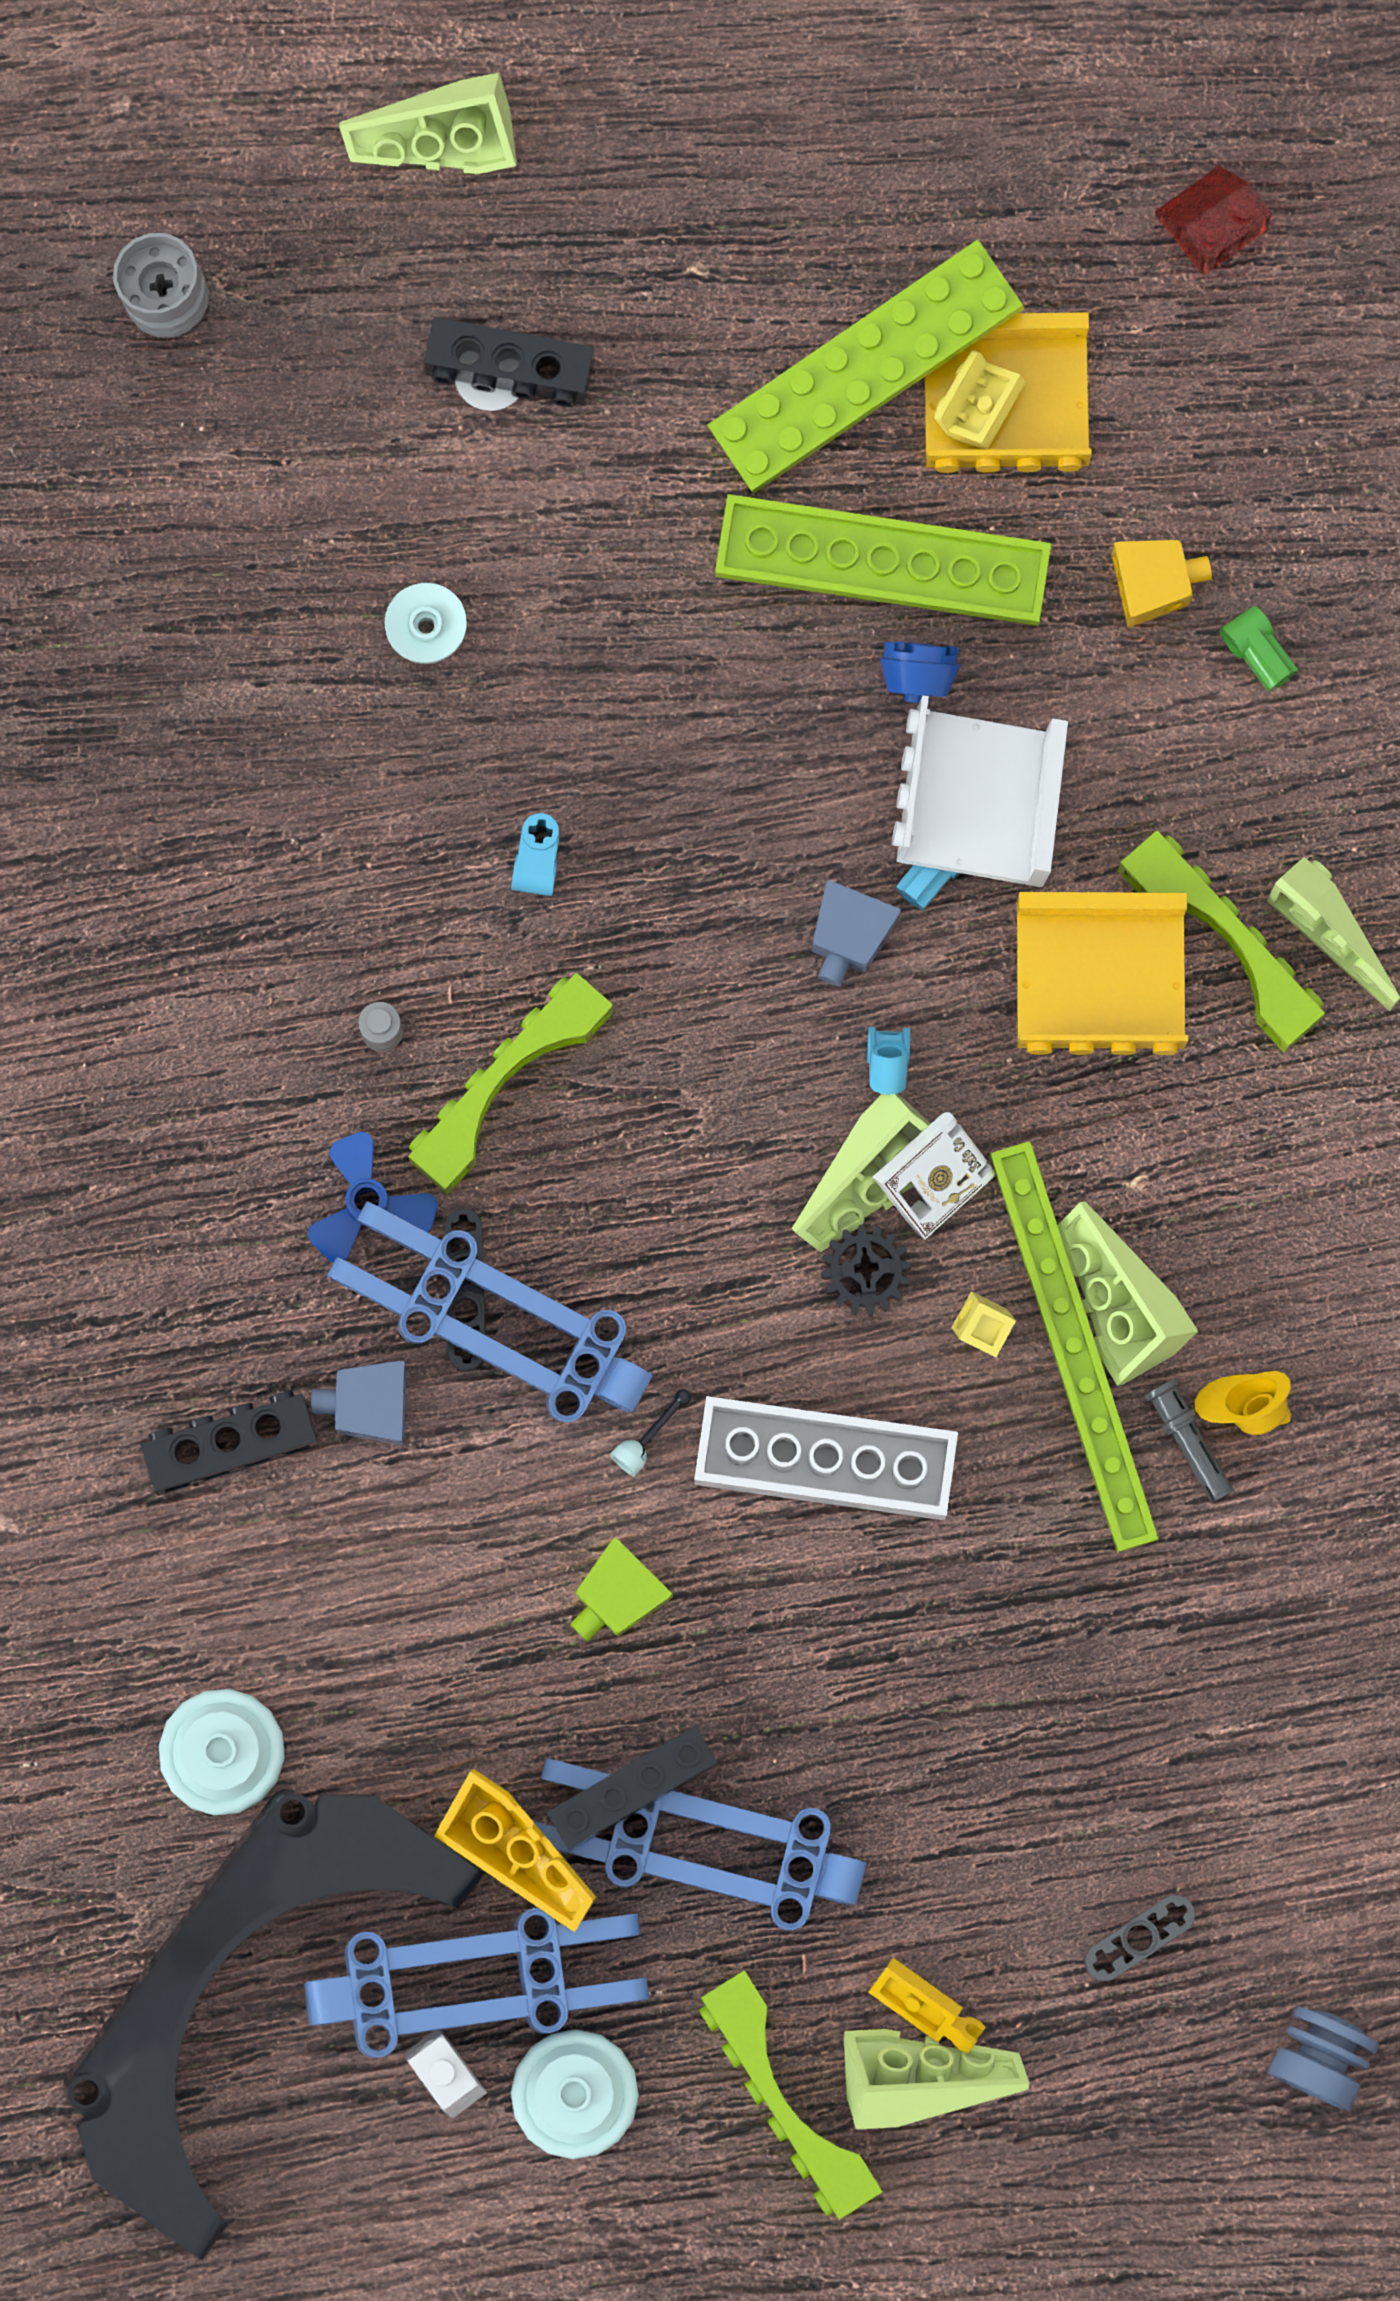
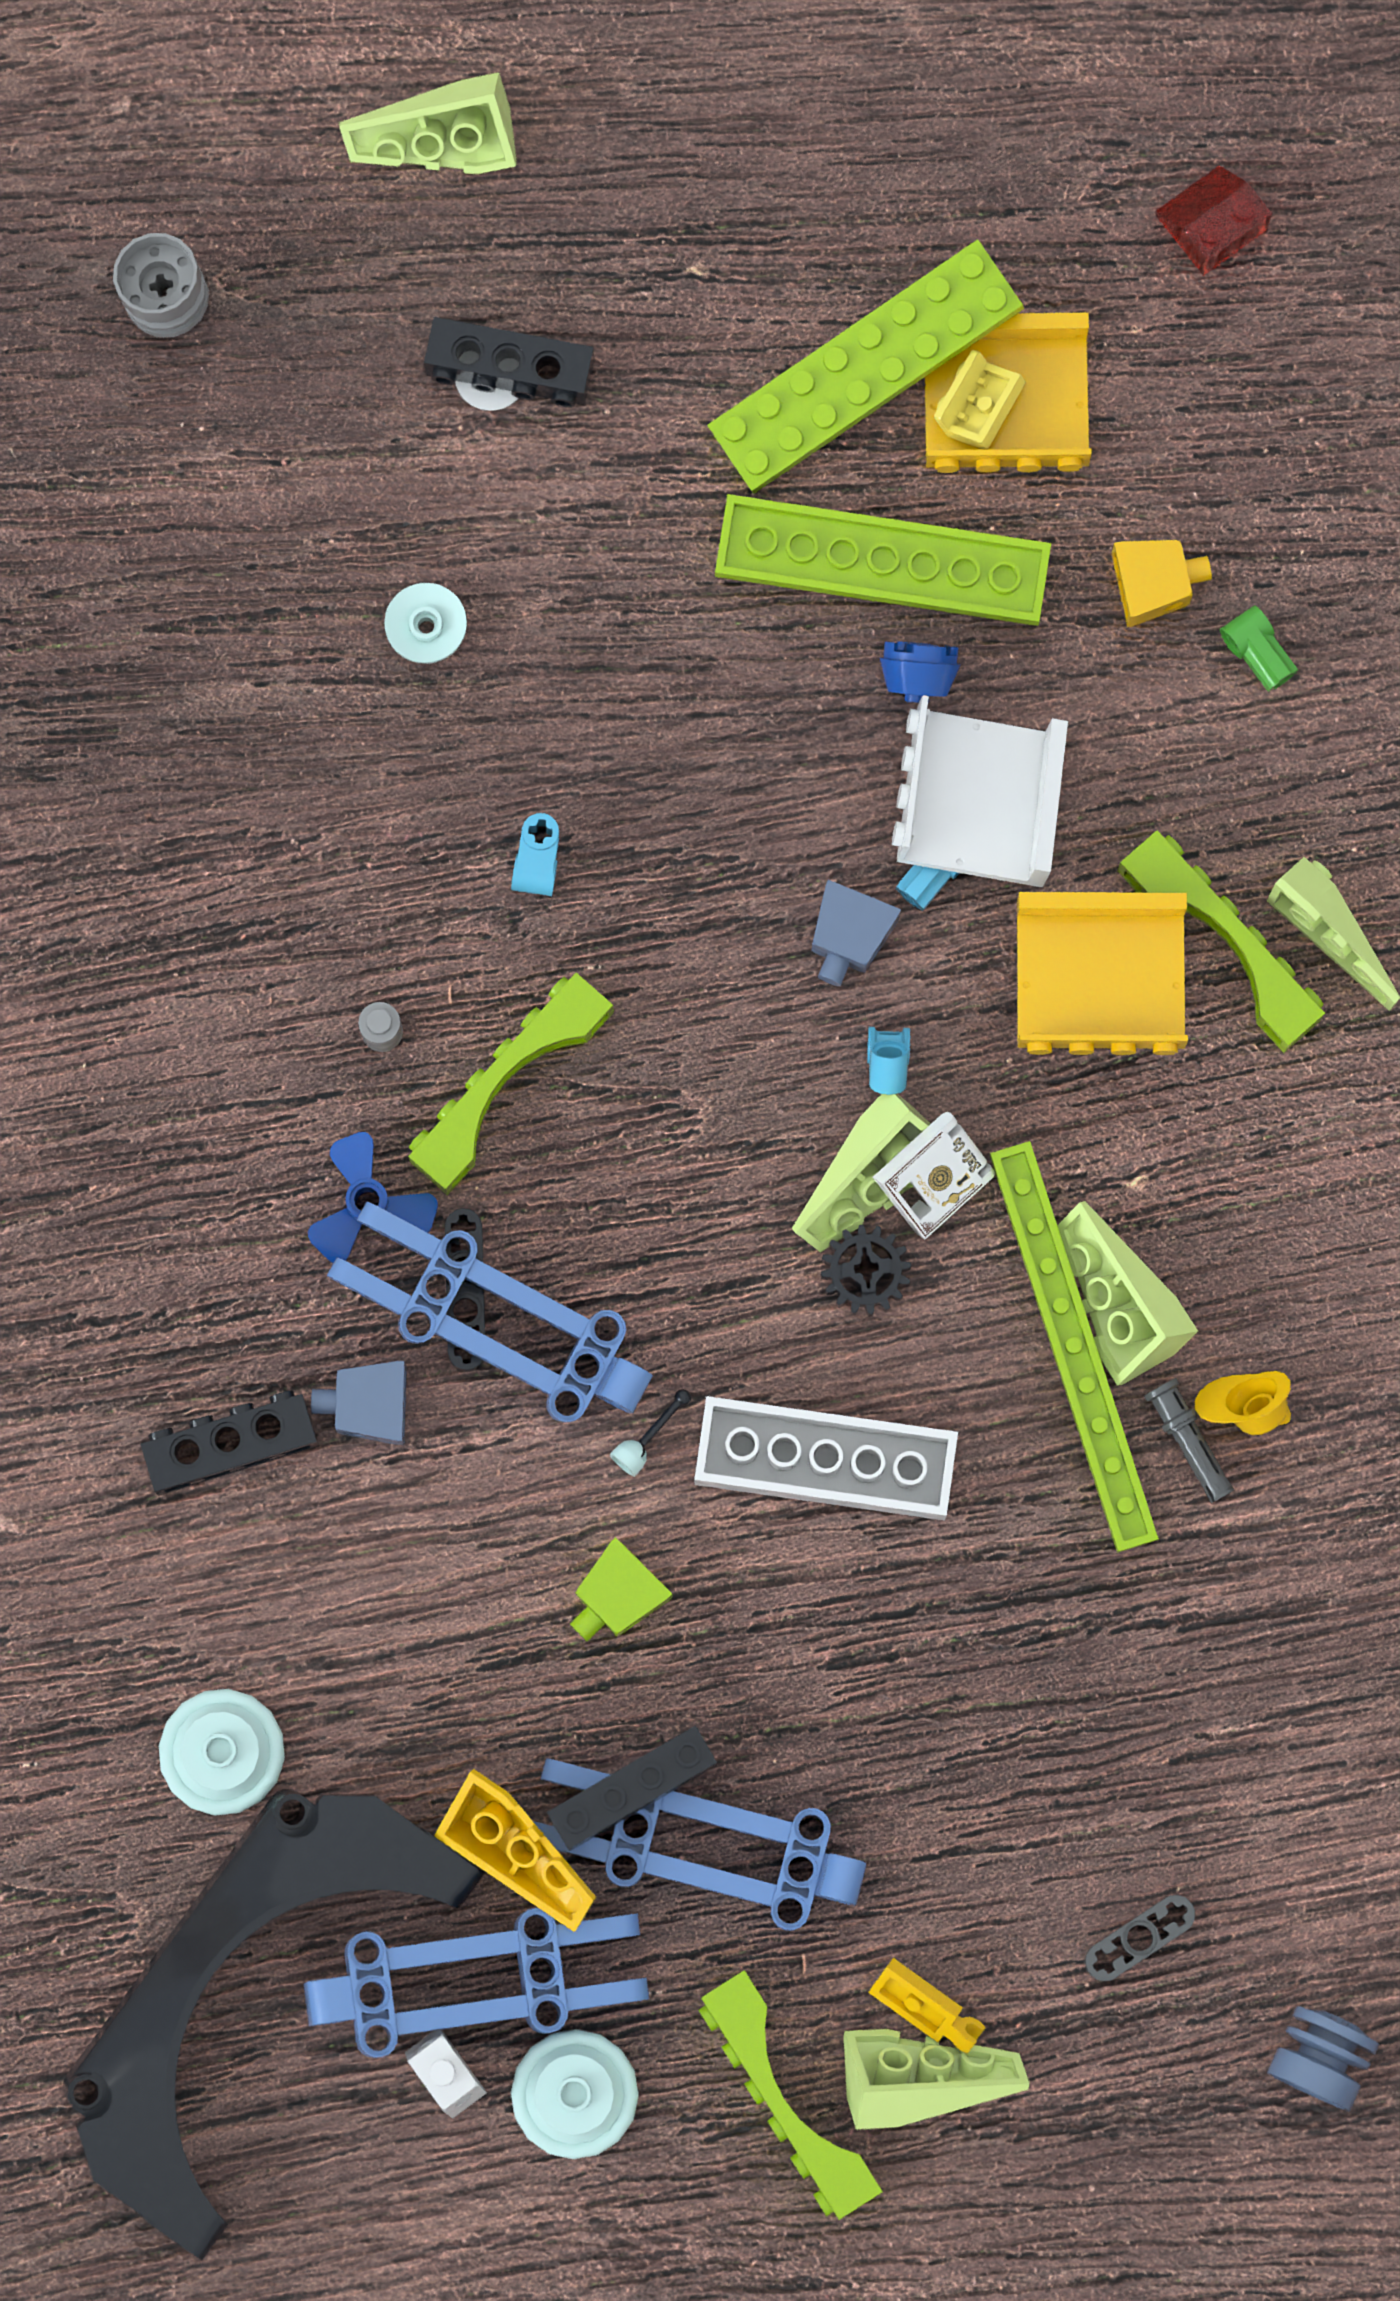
(983, 1324): light yellow brick -> none

